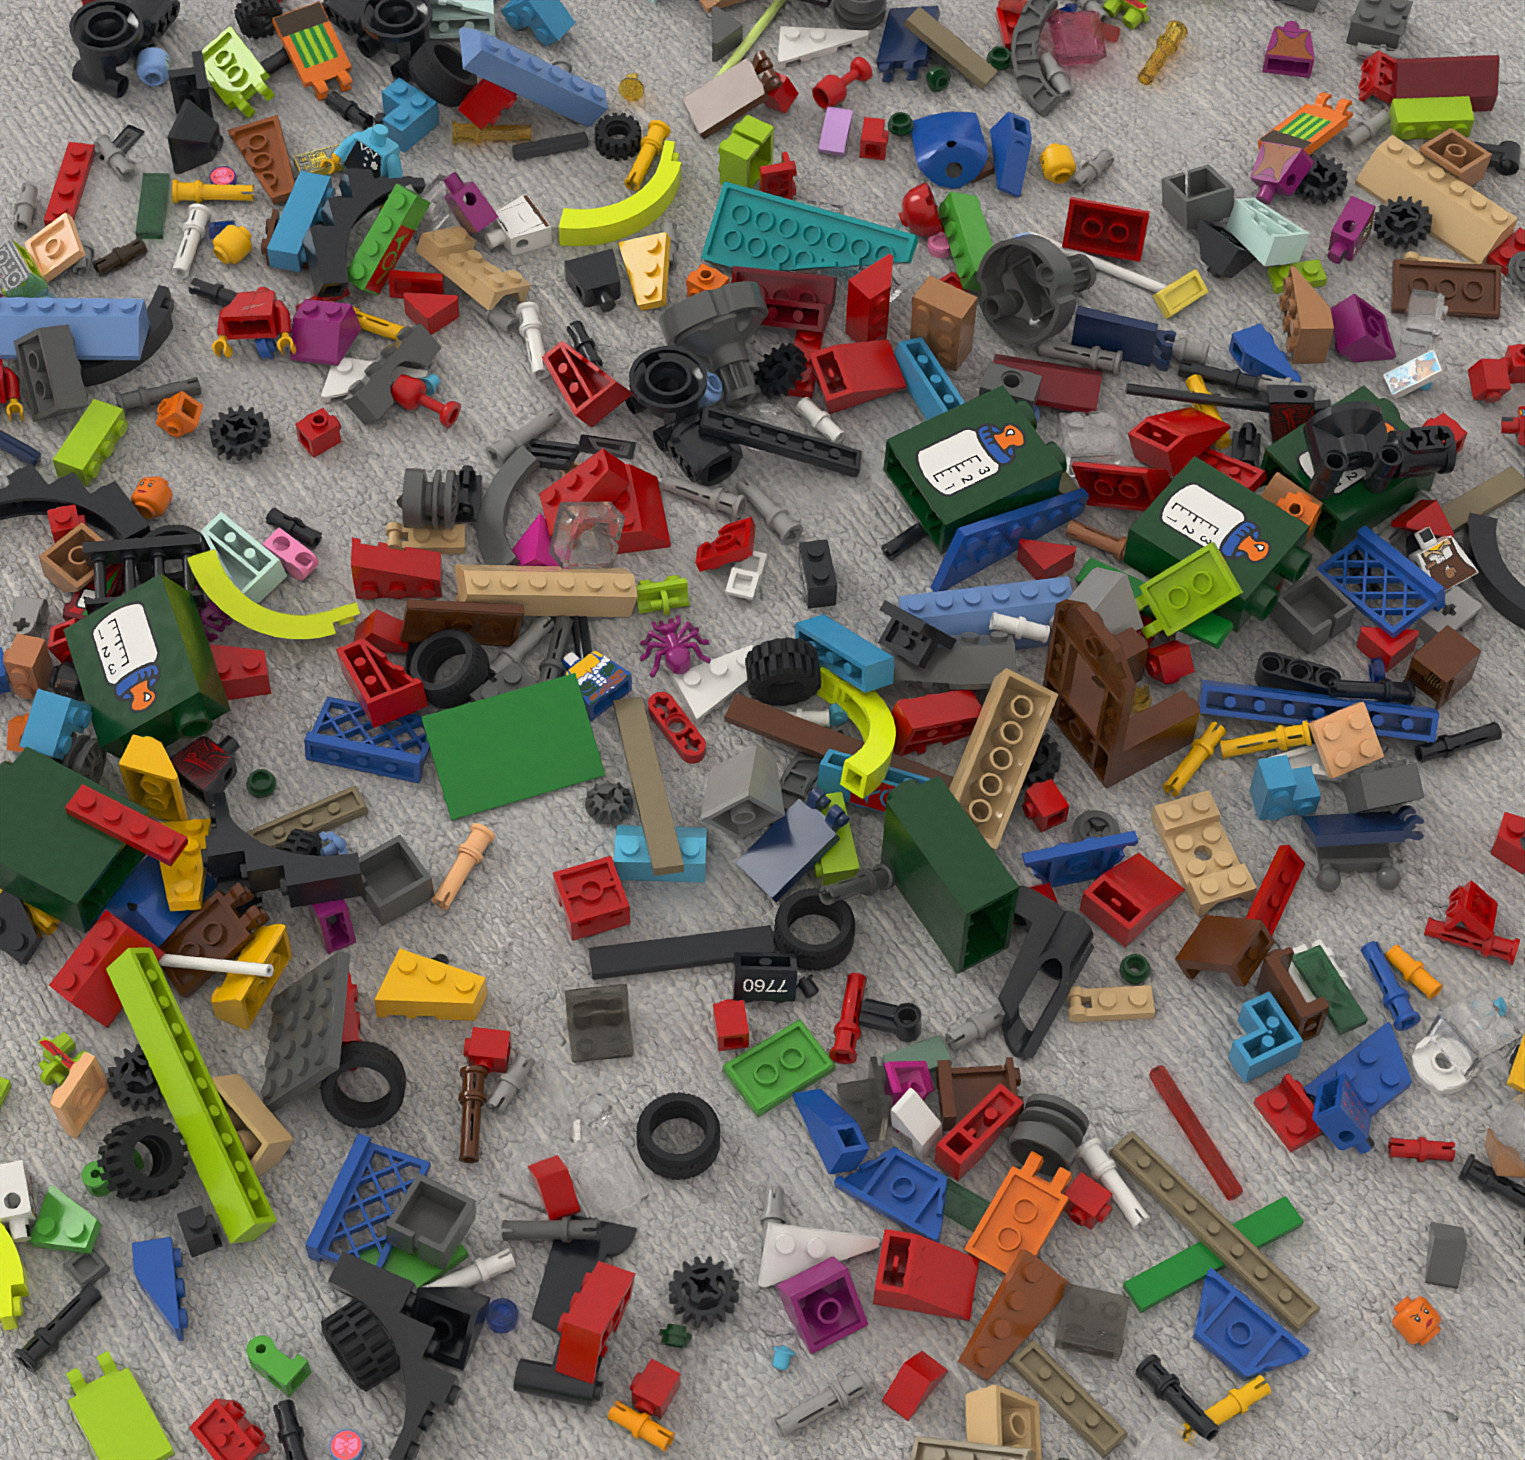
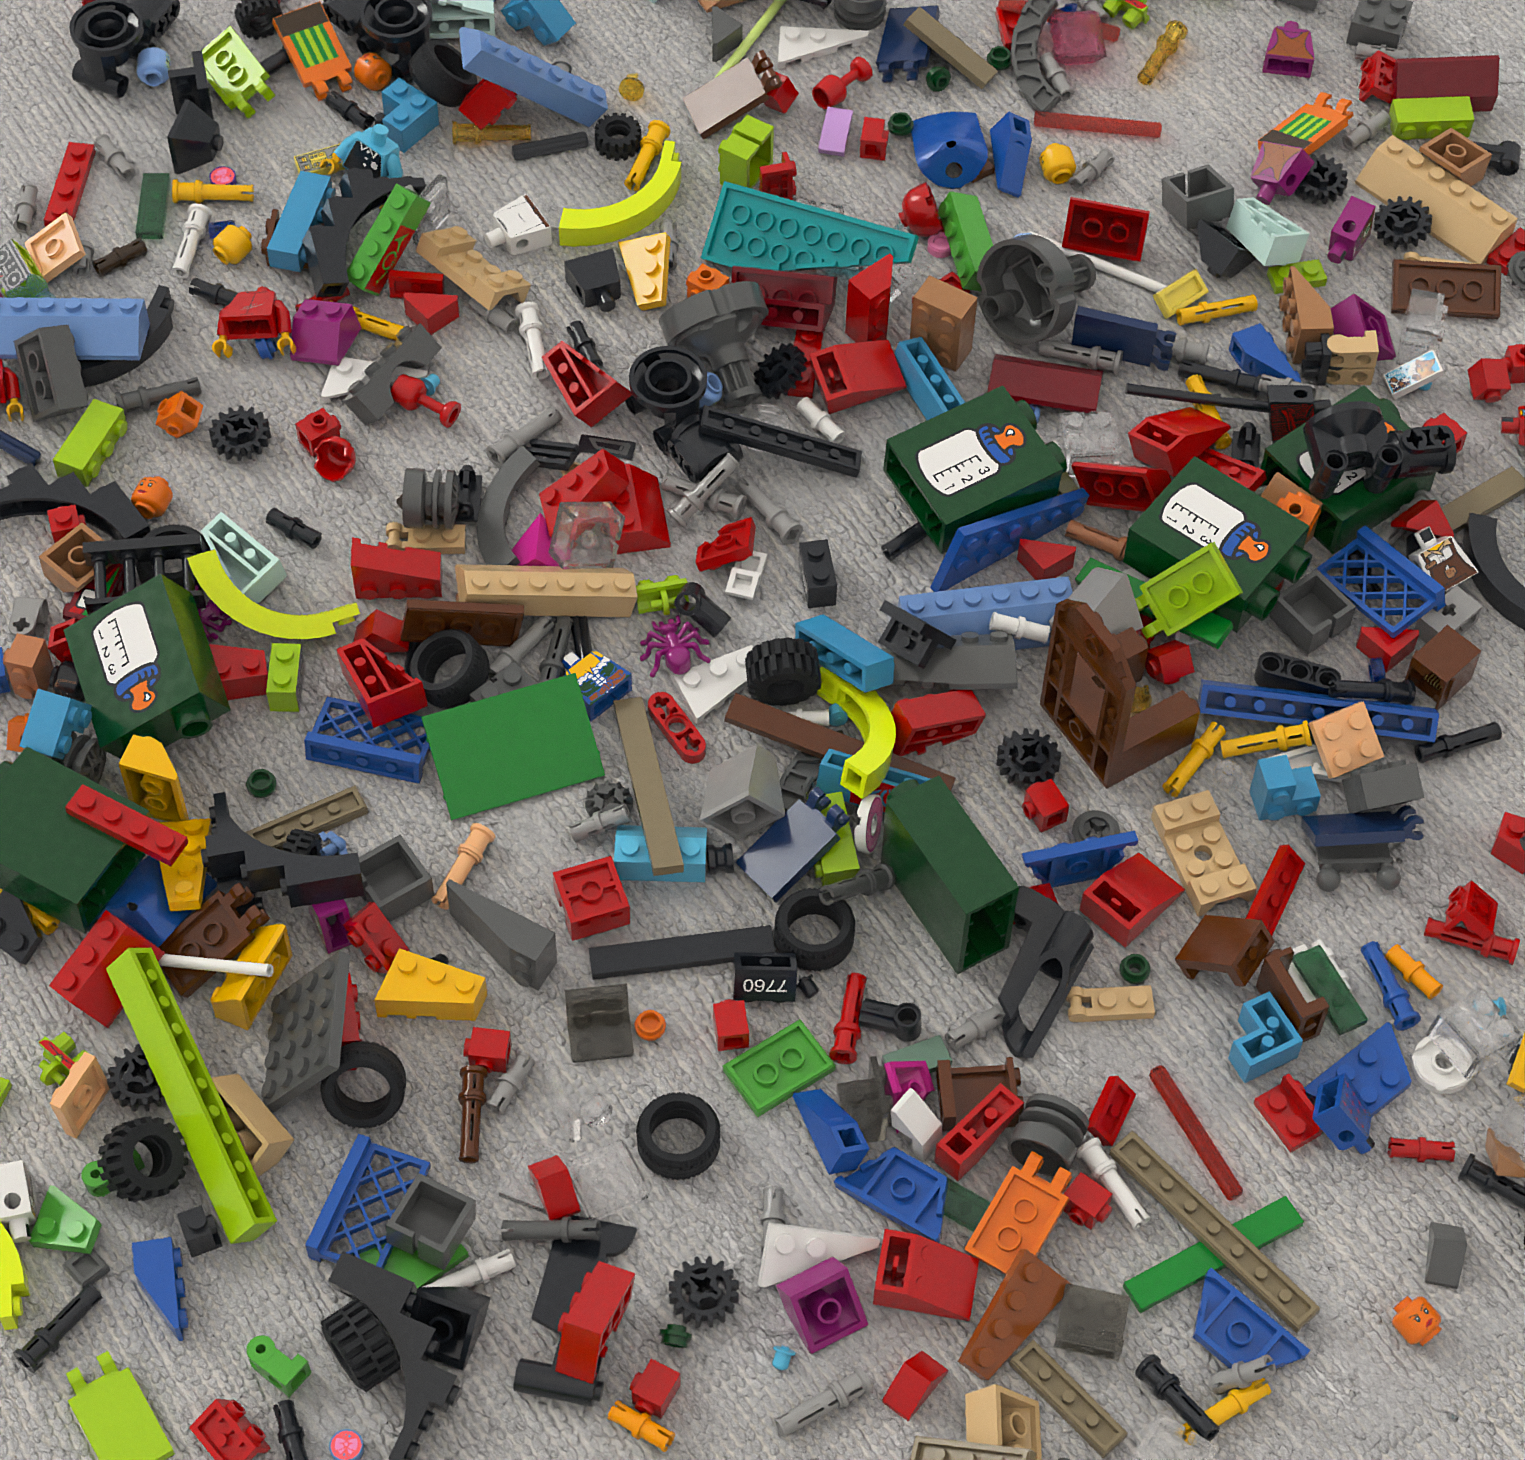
(127, 139): black sticker -> none
(206, 767): black torso -> none
(267, 156): dark orange wing -> none
(285, 677): none -> lime brick
(292, 554): bright pink leg -> none
(334, 458): none -> red hair
(373, 71): none -> orange head
(374, 937): none -> red bracket
(476, 211): magenta torso -> none
(502, 1315): clear blue tile -> none
(515, 942): none -> dark grey slope
(600, 823): none -> light grey pin
(650, 1025): none -> orange plate
(704, 611): none -> black piece
(720, 859): none -> black wheel
(729, 465): none -> light grey pin
(868, 831): none -> white tile
(1001, 751): tan slope -> none
(1018, 383): dark grey brick -> none
(1097, 124): none -> clear red axle
(1111, 1110): none -> red plate
(1188, 315): none -> yellow pin
(1242, 1374): none -> light grey pin
(1341, 359): none -> tan hips

